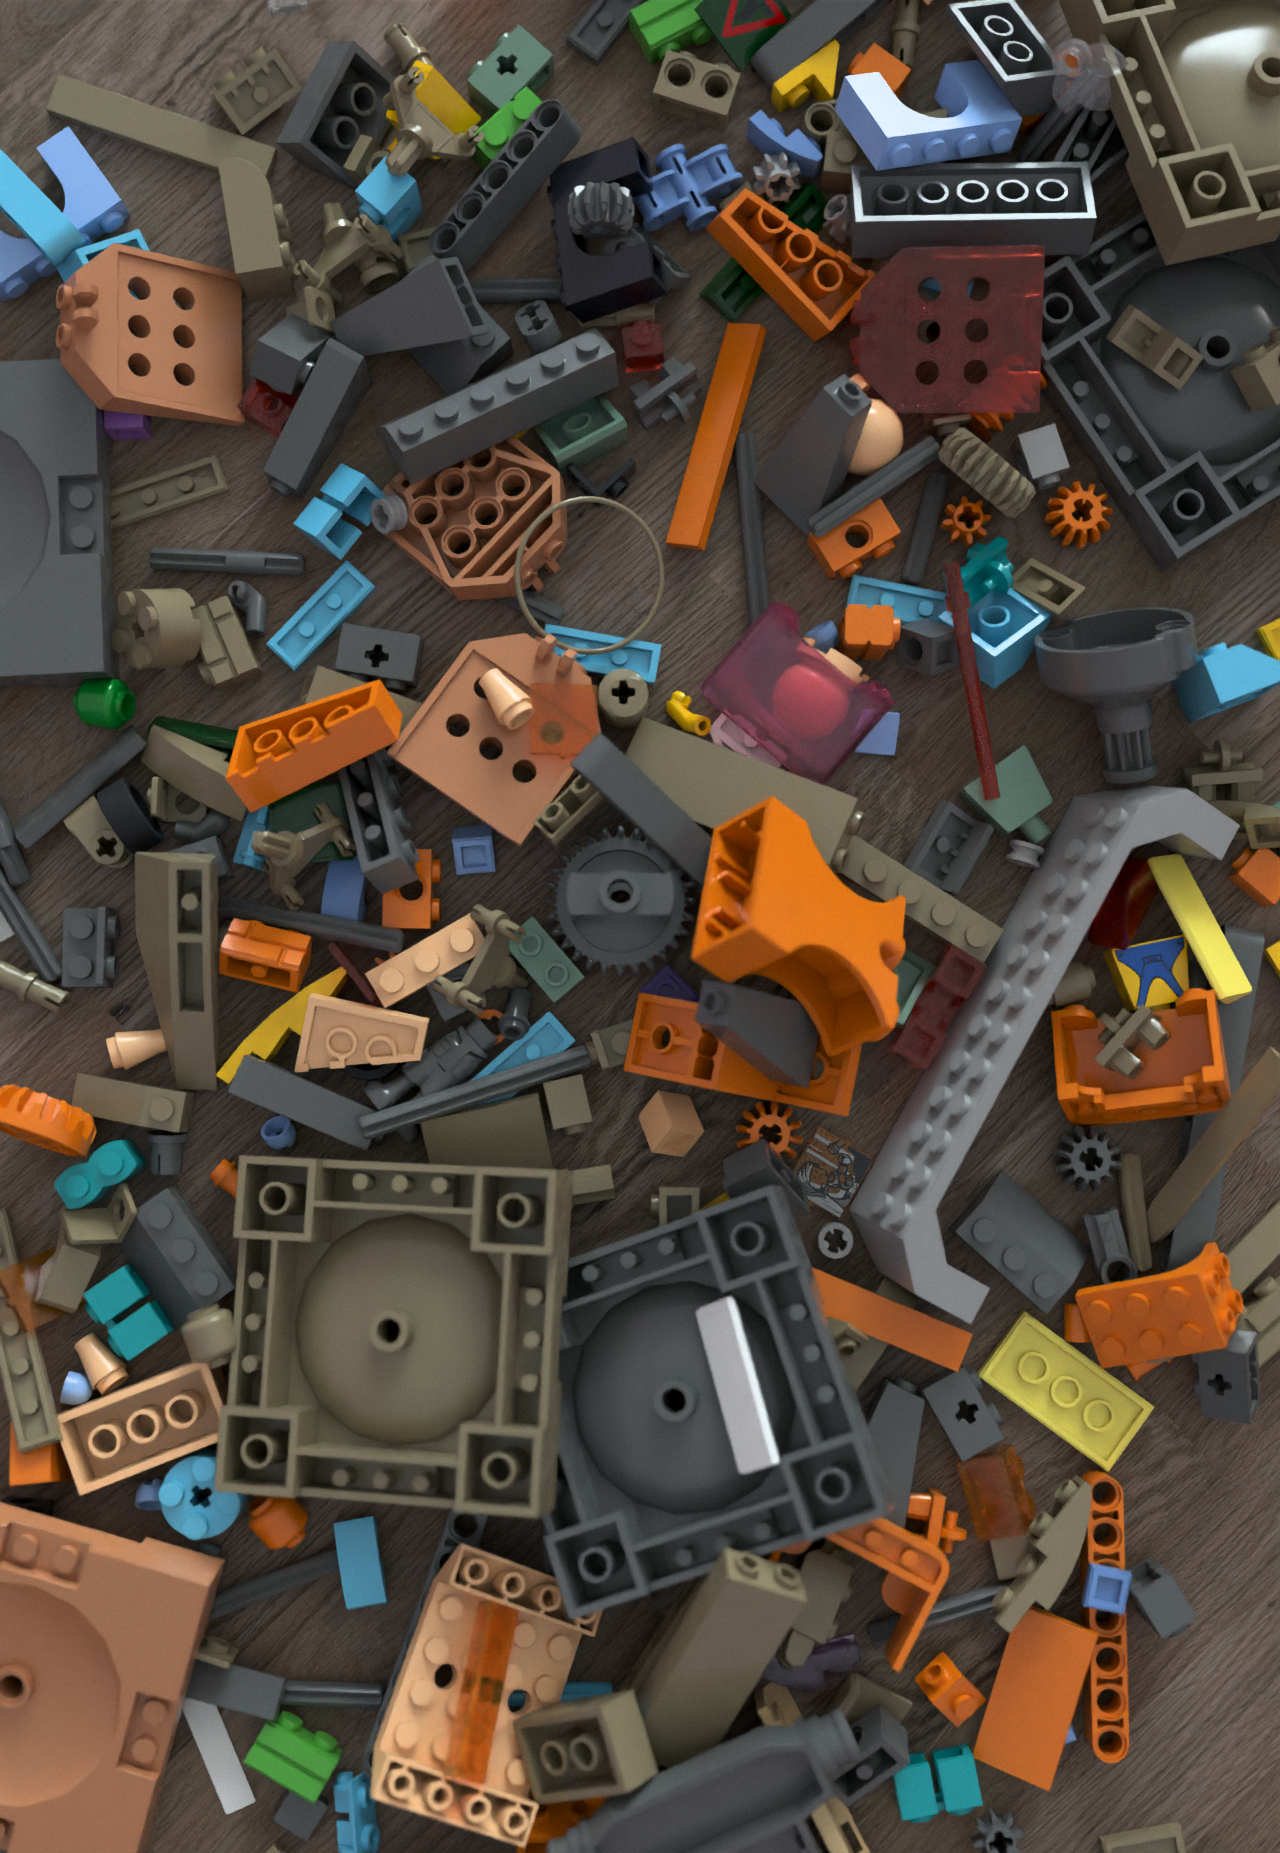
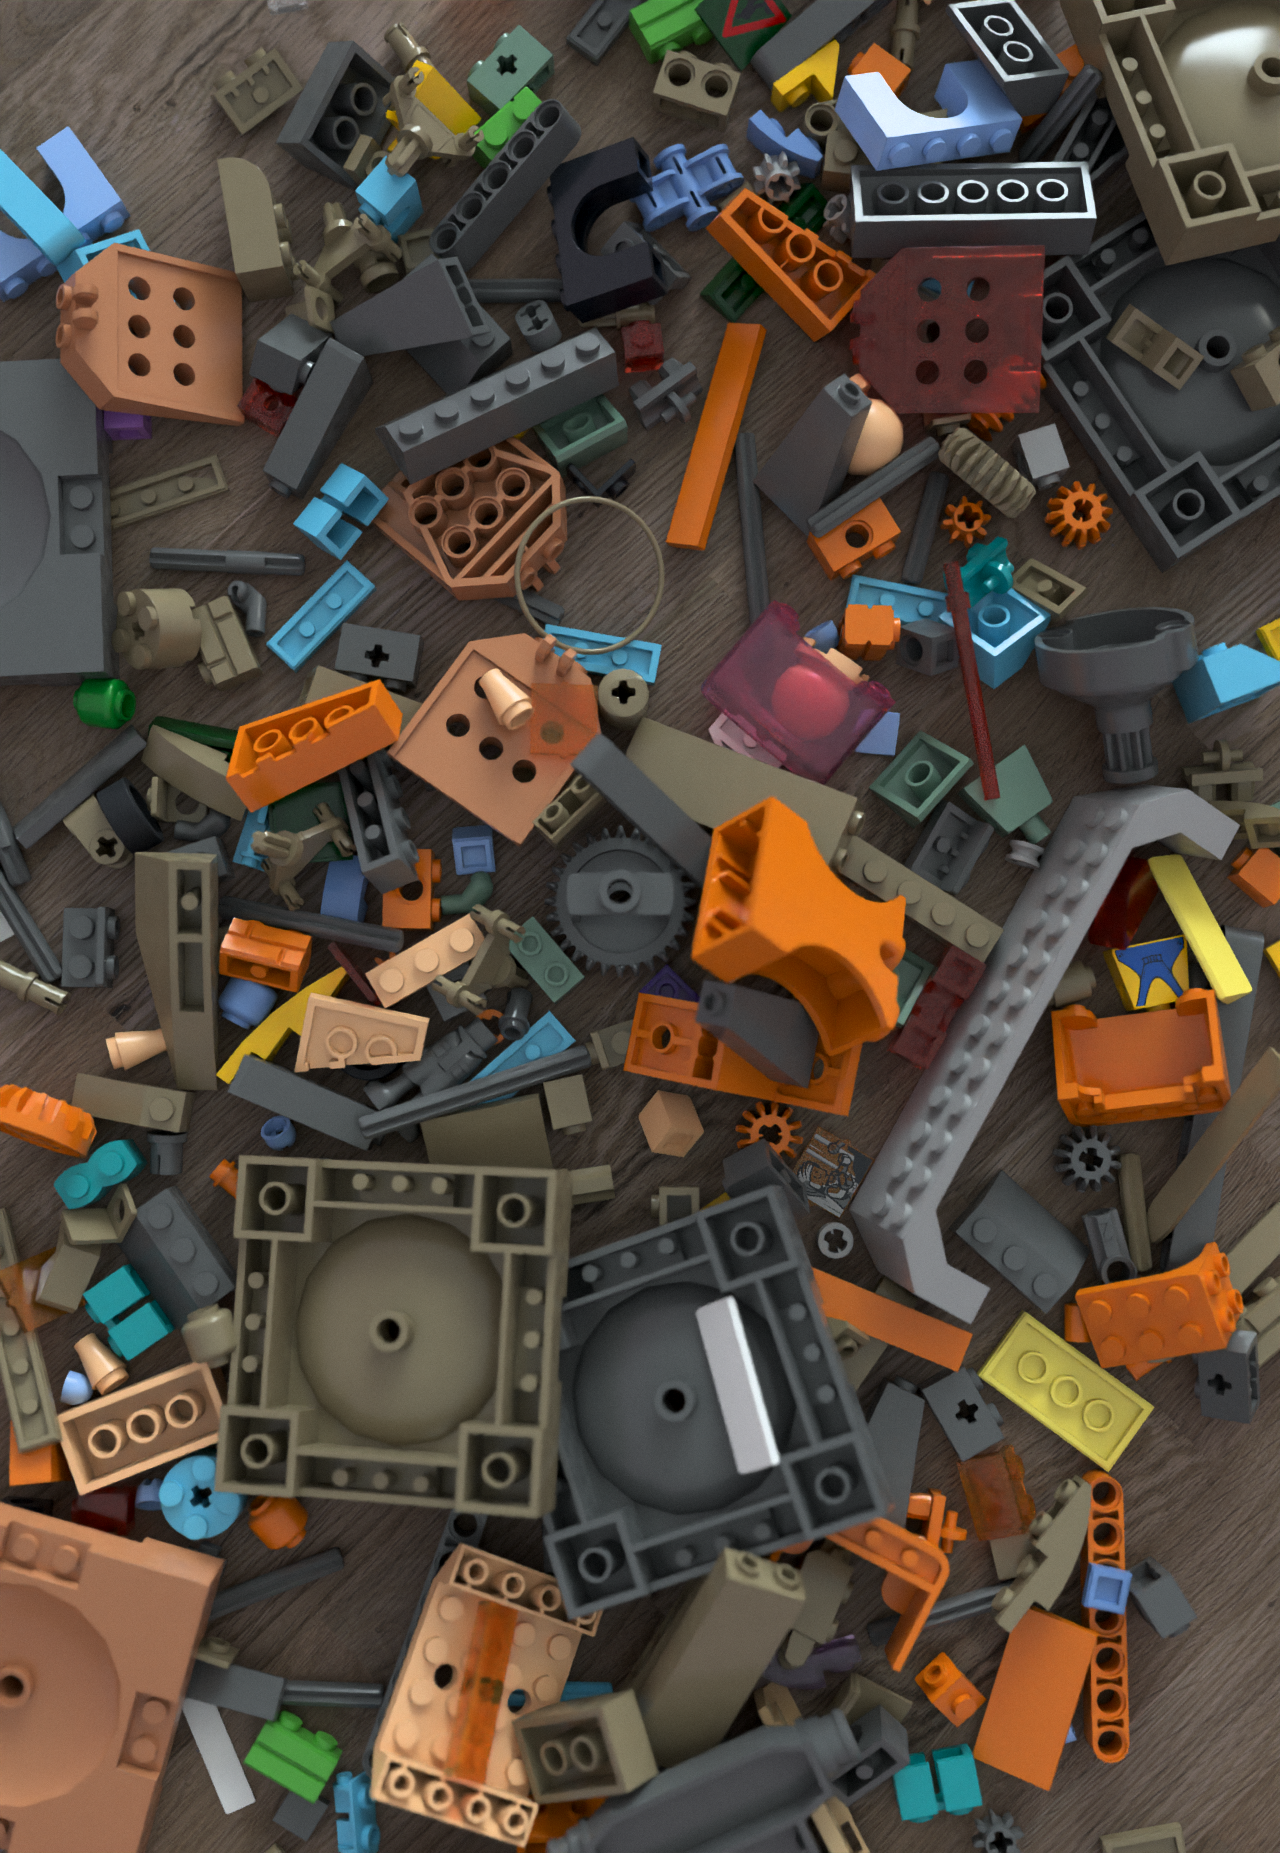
(106, 1509): none -> clear red brick
(153, 127): dark tan tile -> none
(246, 1002): none -> medium blue head
(360, 1563): medium azure slope -> none
(388, 514): light grey bush -> none
(476, 892): none -> sand green arm
(600, 210): dark grey gear -> none
(685, 719): yellow arm -> none
(920, 777): none -> sand green slope
(1089, 80): clear plate -> none
(1124, 1035): dark tan hips -> none

